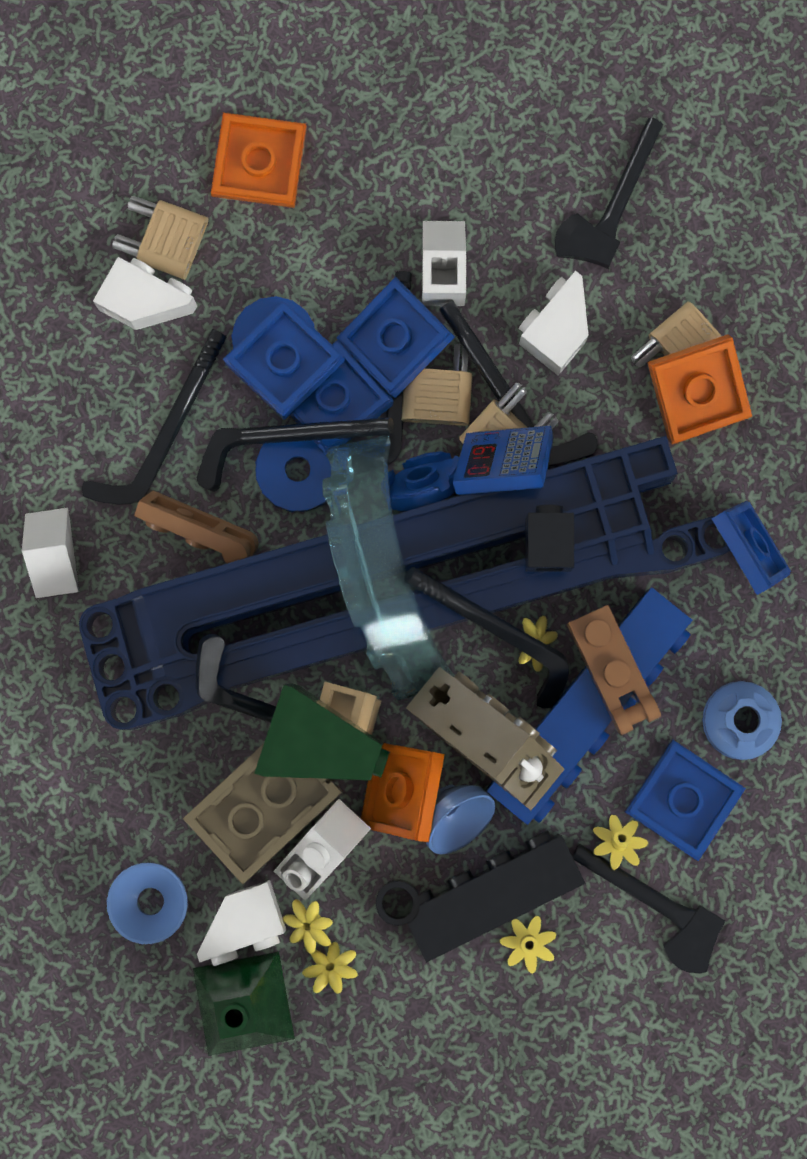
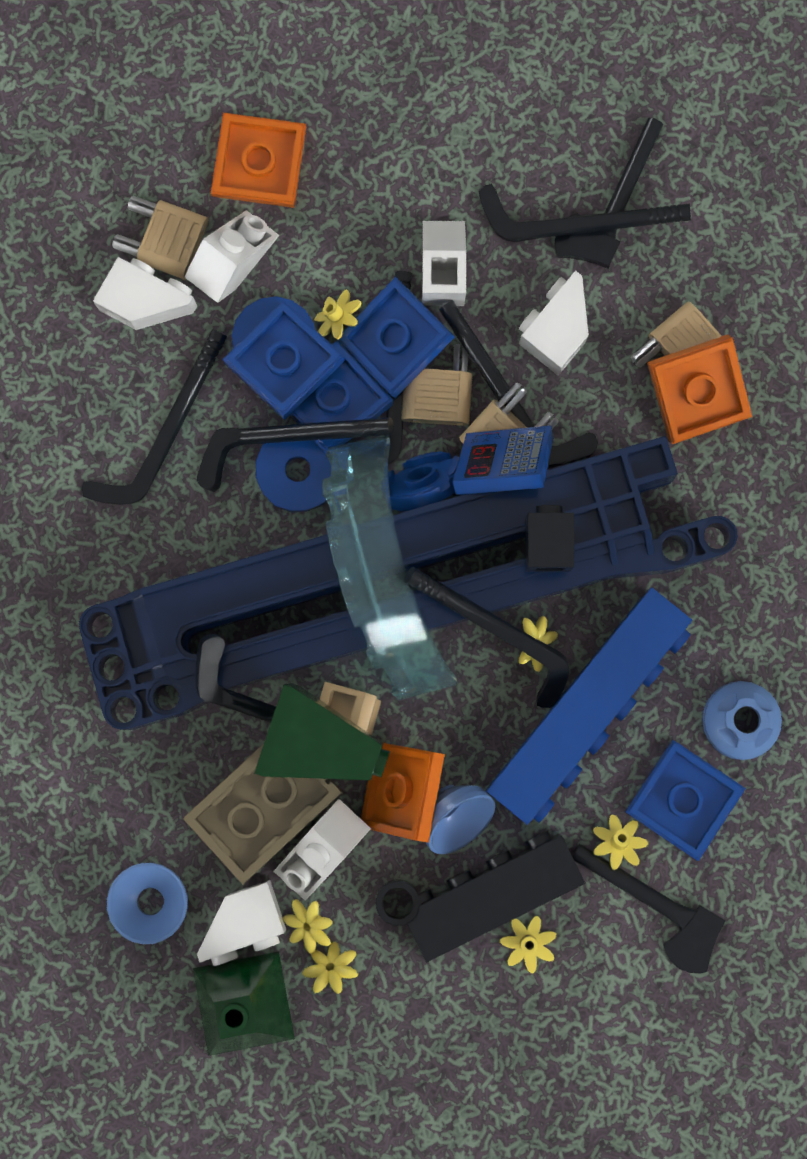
(50, 553): white slope -> none
(196, 526): medium nougat plate -> none
(230, 255): none -> white slope
(337, 314): none -> light yellow plant
(487, 735): dark tan piece -> none
(530, 230): none -> black piece
(613, 668): medium nougat plate -> none
(752, 546): blue tile -> none

